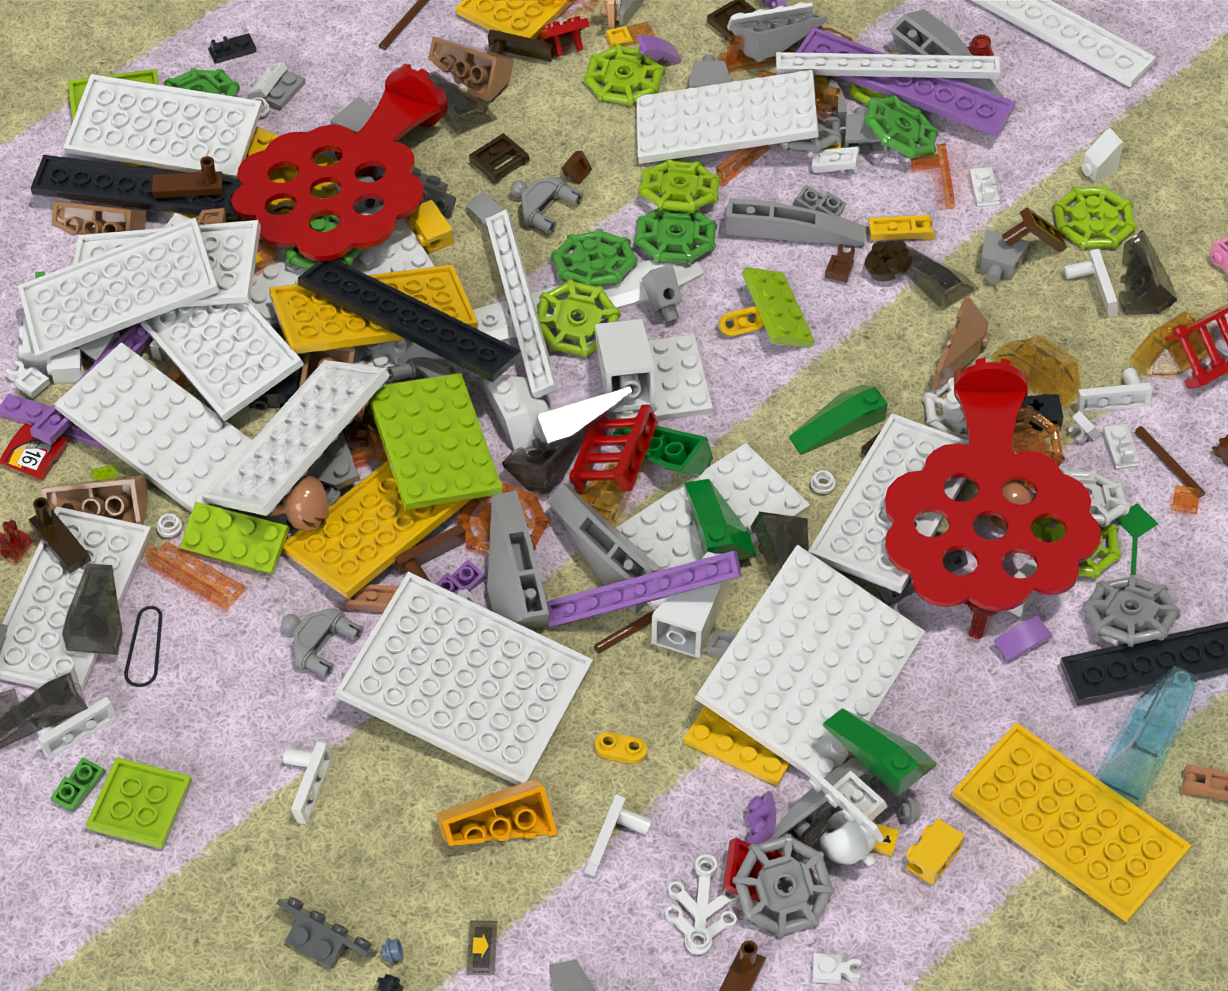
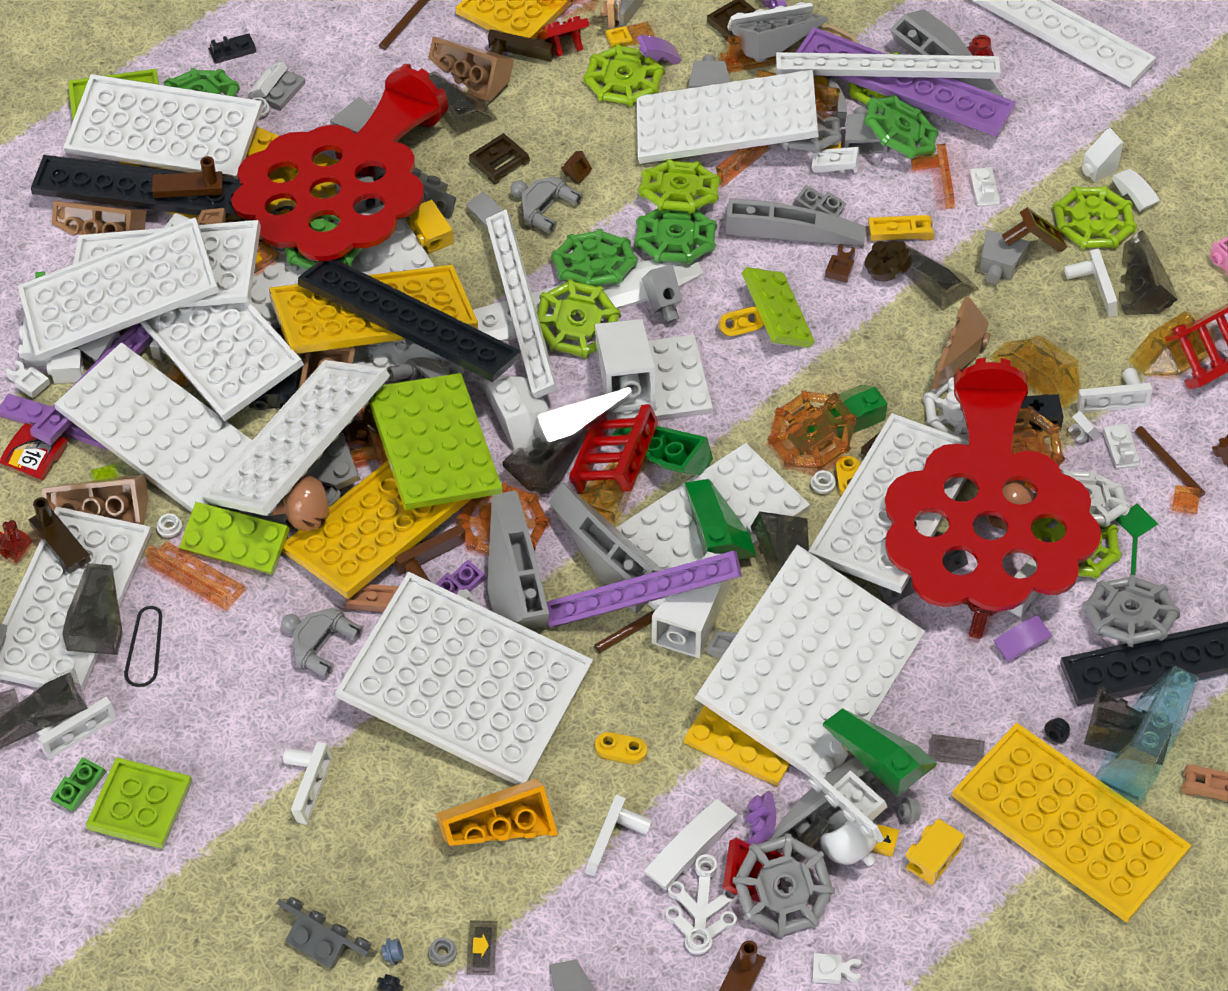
(442, 943): none -> light grey plate
(690, 843): none -> white slope
(812, 442): none -> clear orange plate
(845, 473): none -> yellow plate
(956, 750): none -> clear smoke tile
(1057, 730): none -> black plate
(1115, 724): none -> clear smoke wedge
(1138, 189): none -> white slope

